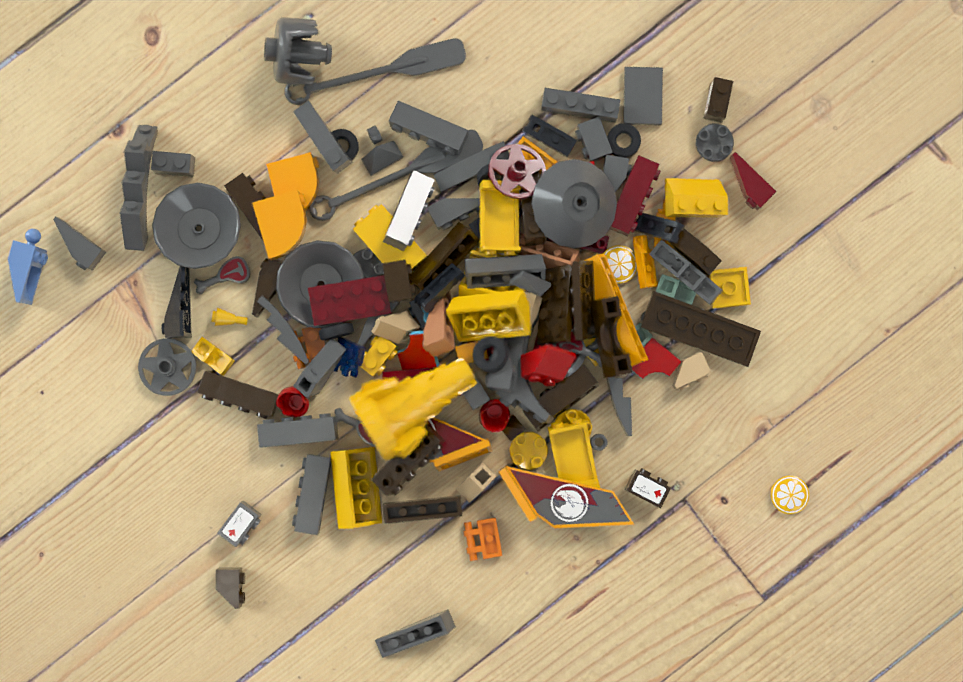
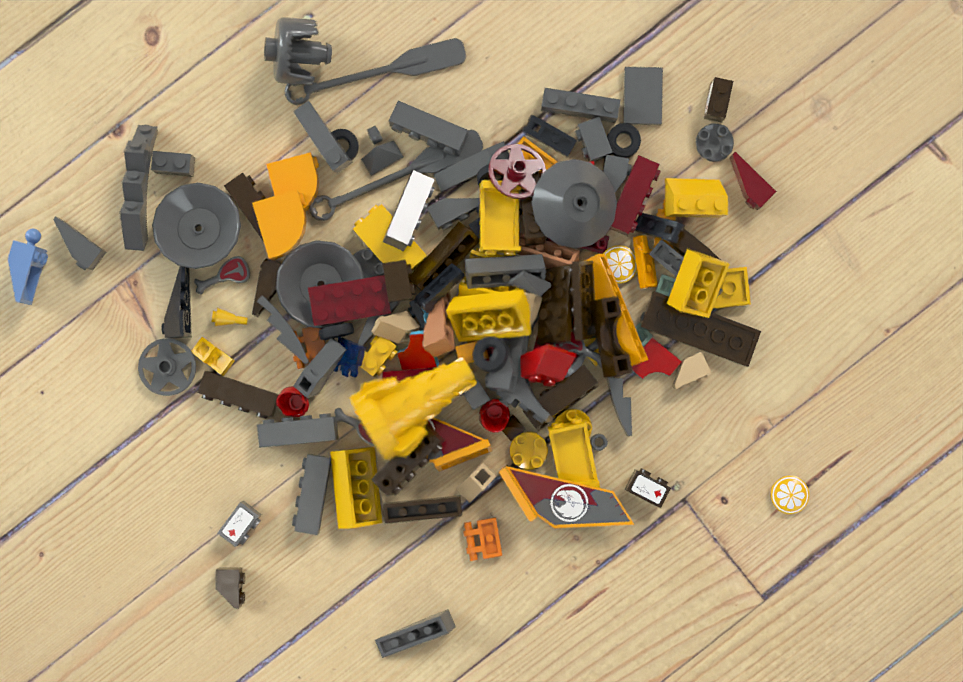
(697, 283): none -> yellow slope

